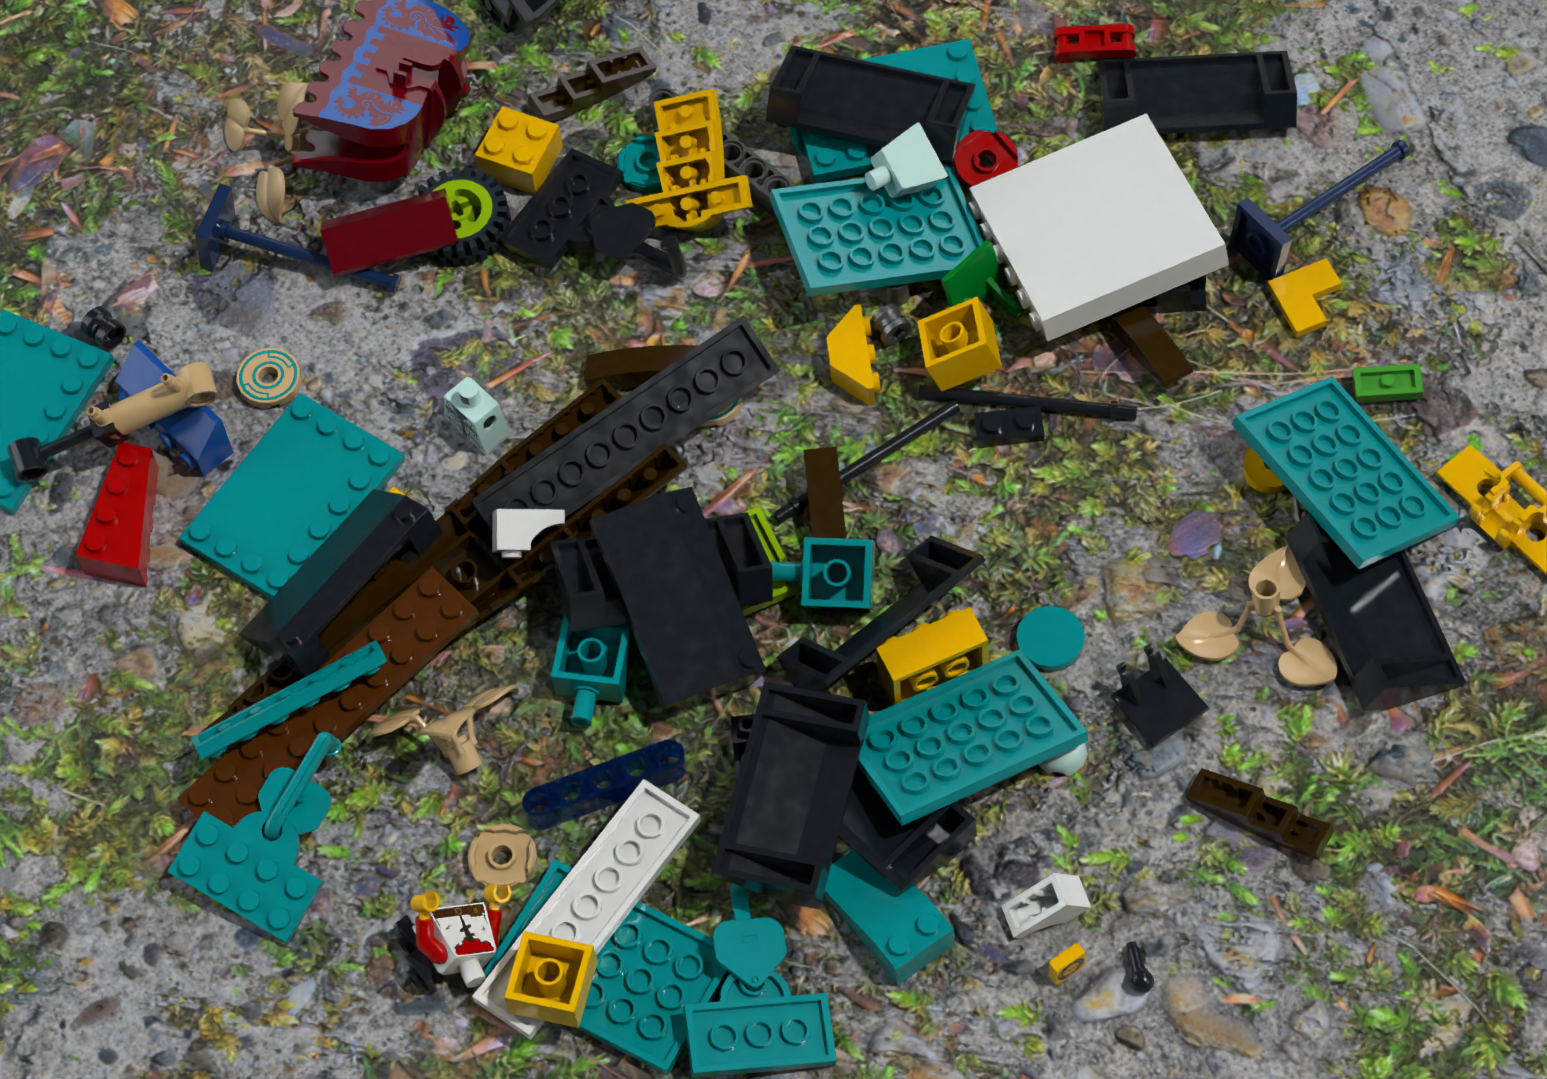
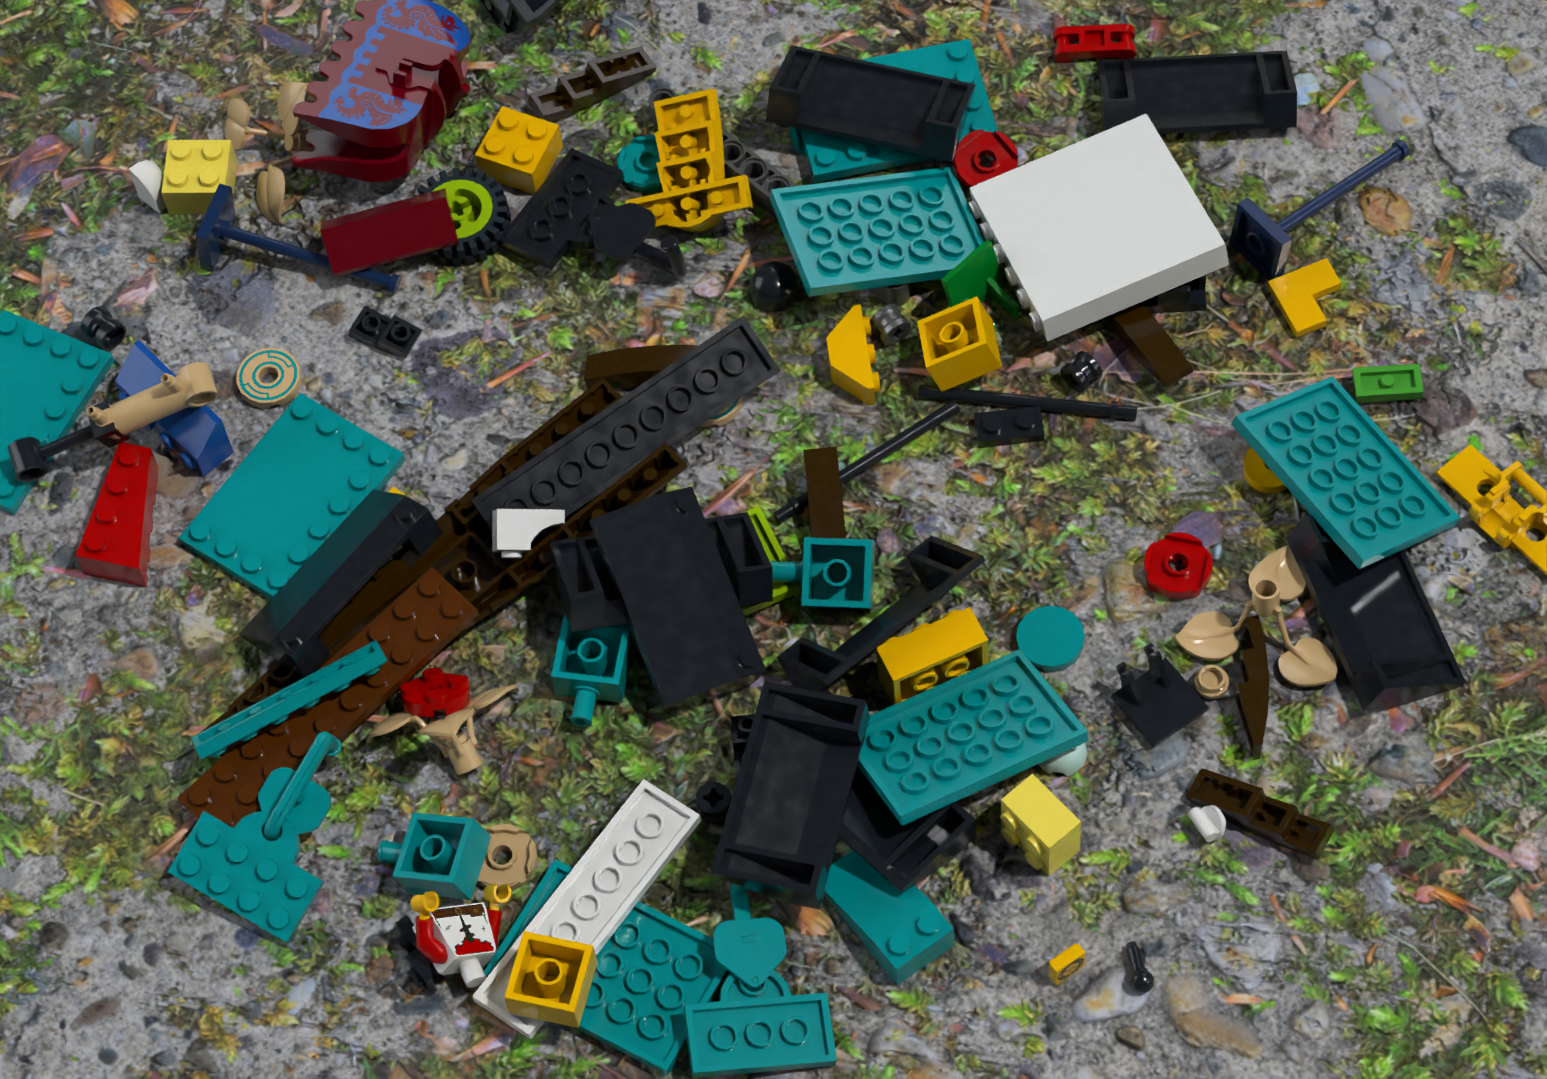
(148, 183): none -> white brick
(194, 173): none -> light yellow brick
(383, 333): none -> black slope
(435, 692): none -> red plate
(438, 855): none -> teal brick
(468, 408): light aqua torso -> none
(595, 798): clear blue beam -> none
(715, 811): none -> black wheel
(773, 286): none -> black hair
(906, 165): light aqua torso -> none
(1040, 825): none -> light yellow brick
(1046, 904): white arch -> none
(1081, 371): none -> black wheel
(1181, 583): none -> red plate
(1209, 822): none -> white plate
(1211, 681): none -> tan plate
(1253, 693): none -> dark brown slope

